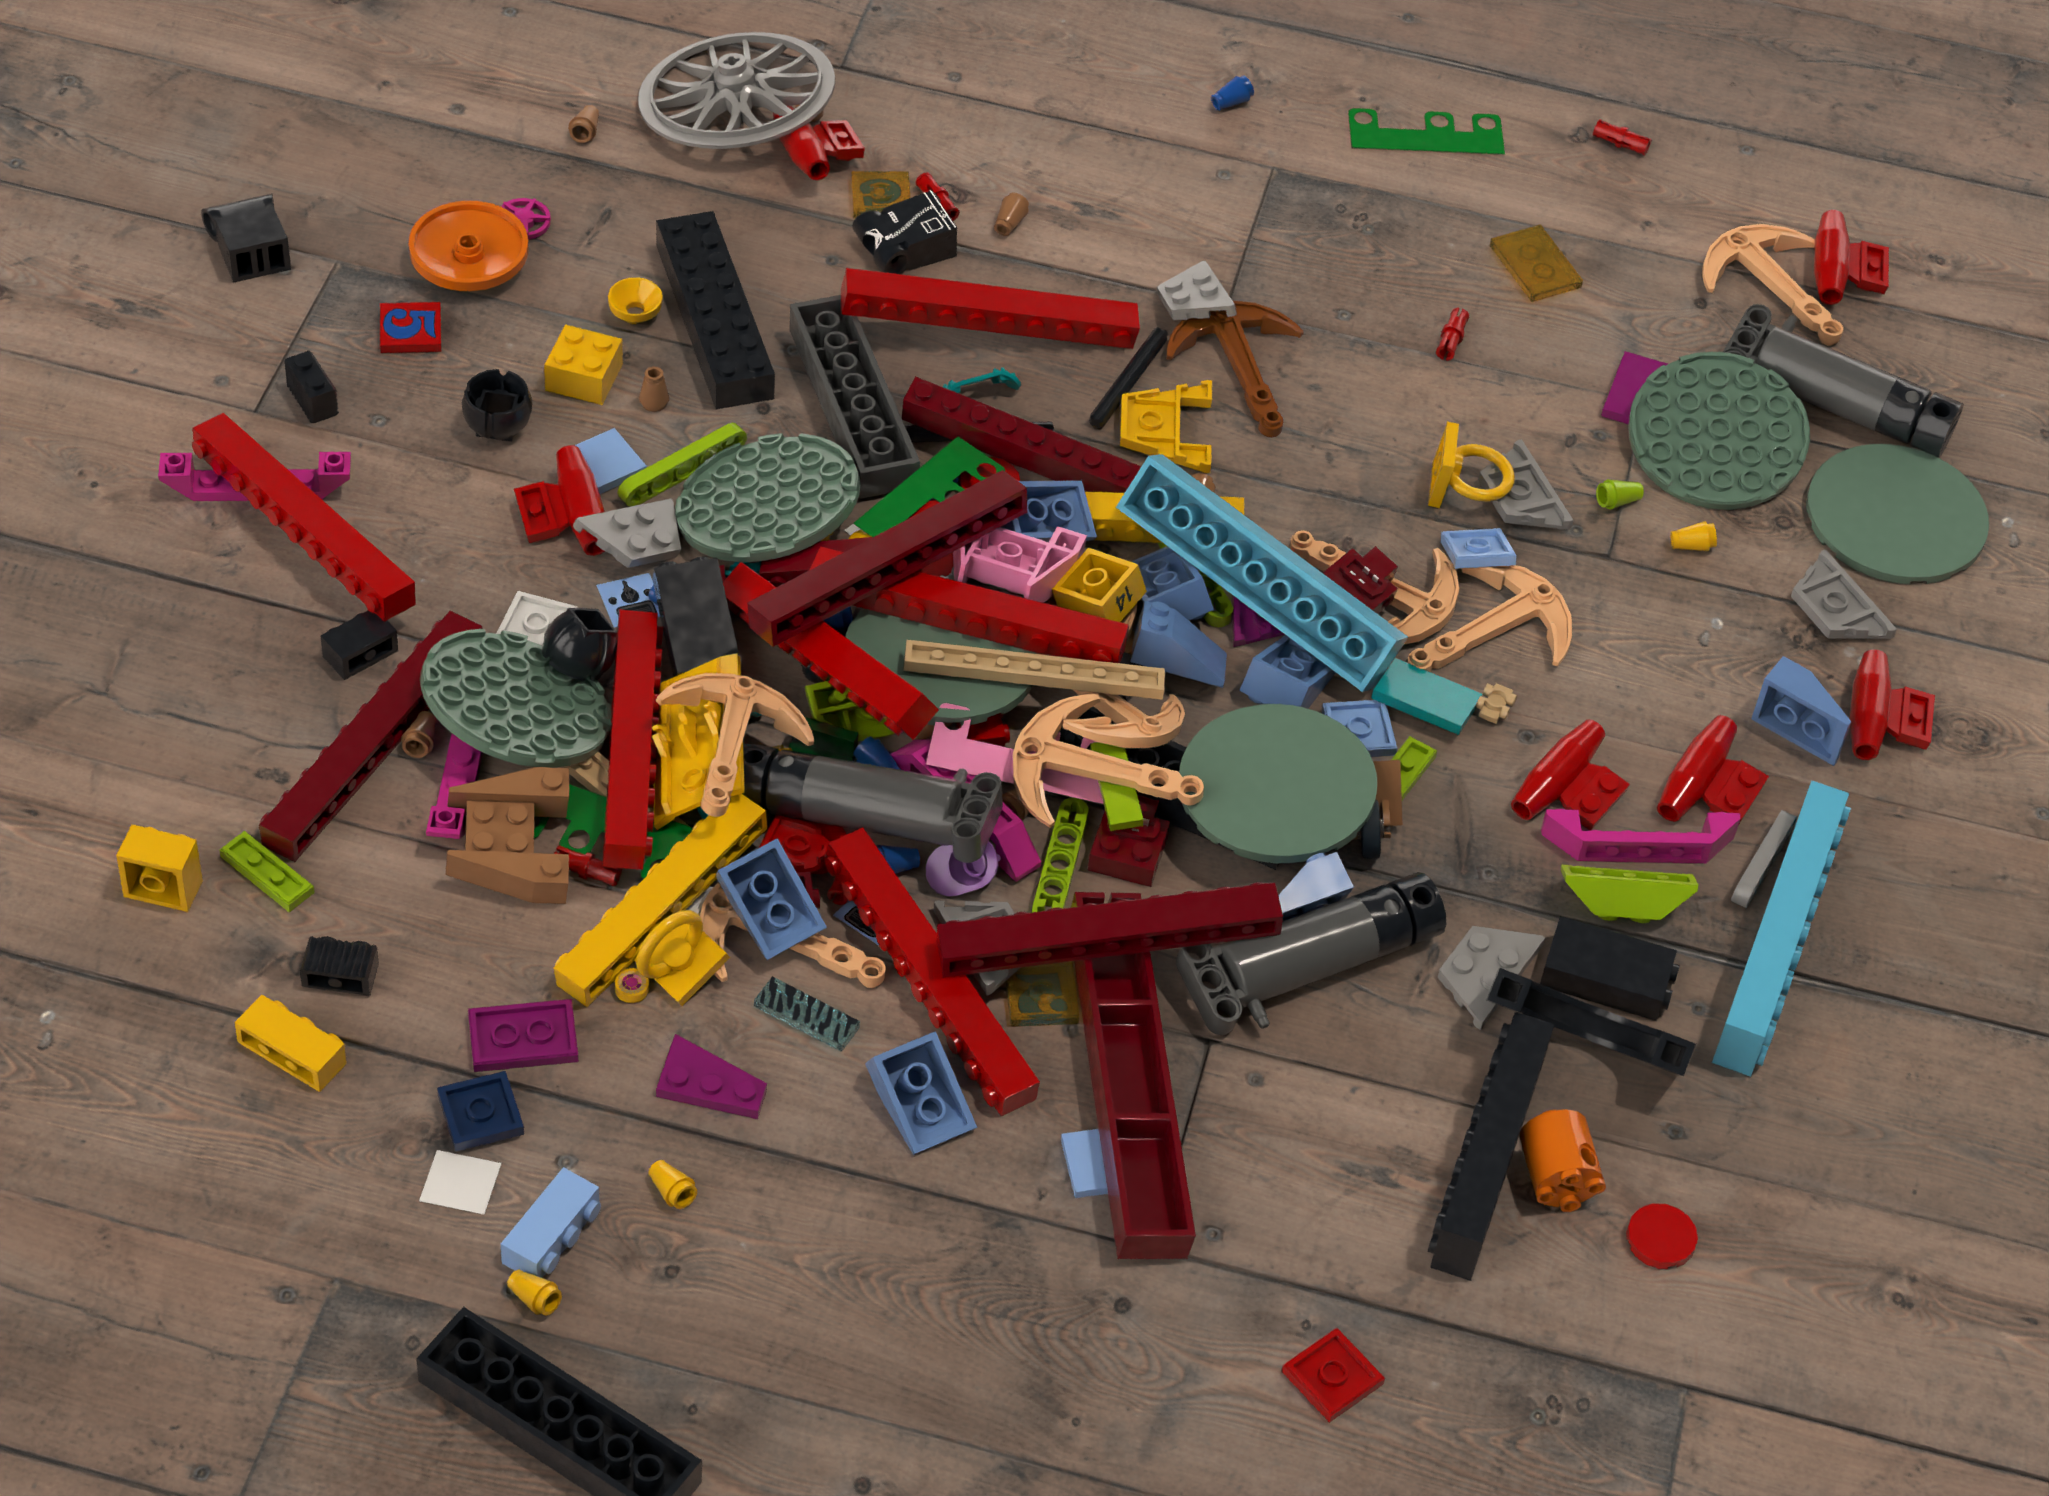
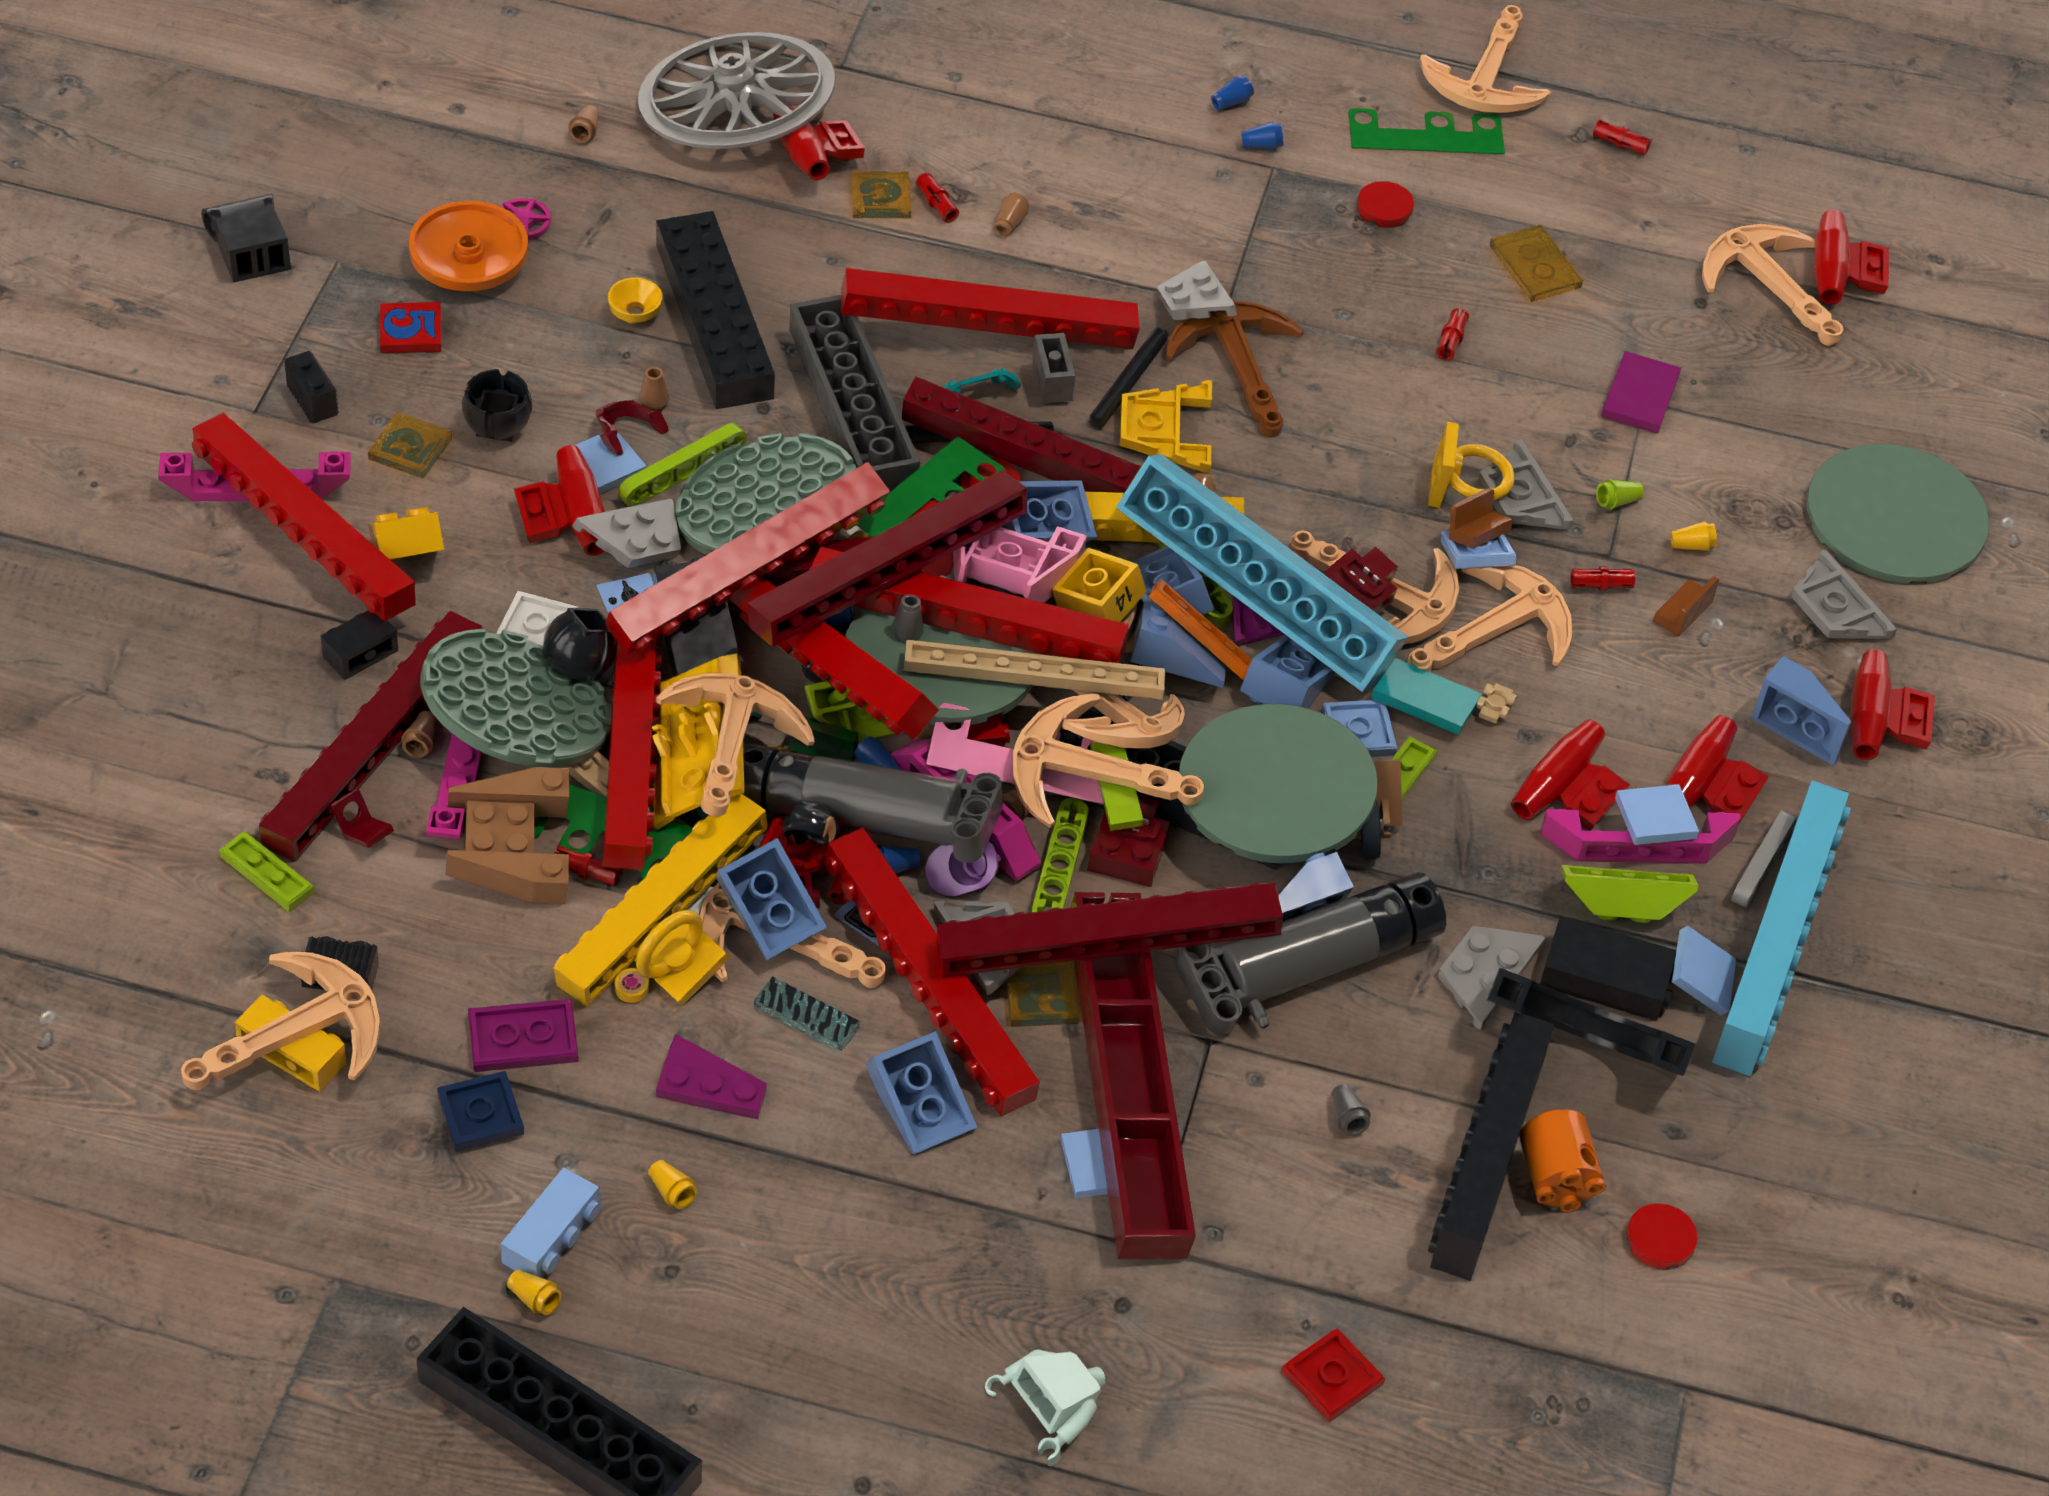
(159, 867): yellow brick -> none
(333, 1006): none -> light nougat piece
(363, 828): none -> dark red bracket
(407, 535): none -> yellow brick
(410, 445): none -> clear yellow tile
(460, 1182): white sticker -> none
(583, 364): yellow brick -> none
(609, 413): none -> dark red helmet
(747, 558): none -> brick
(810, 822): none -> black hair
(908, 234): black piece -> none
(908, 619): none -> flat silver cone
(1053, 368): none -> flat silver brick
(1057, 1392): none -> light aqua torso
(1200, 628): none -> orange tile
(1263, 137): none -> blue cone
(1350, 1111): none -> flat silver cone
(1385, 203): none -> red tile
(1475, 522): none -> dark orange panel
(1479, 90): none -> light nougat piece
(1602, 578): none -> red pin
(1656, 814): none -> light blue tile
(1686, 605): none -> dark orange panel
(1704, 970): none -> light blue tile
(1719, 431): sand green tile -> none
(1847, 384): dark grey piece -> none

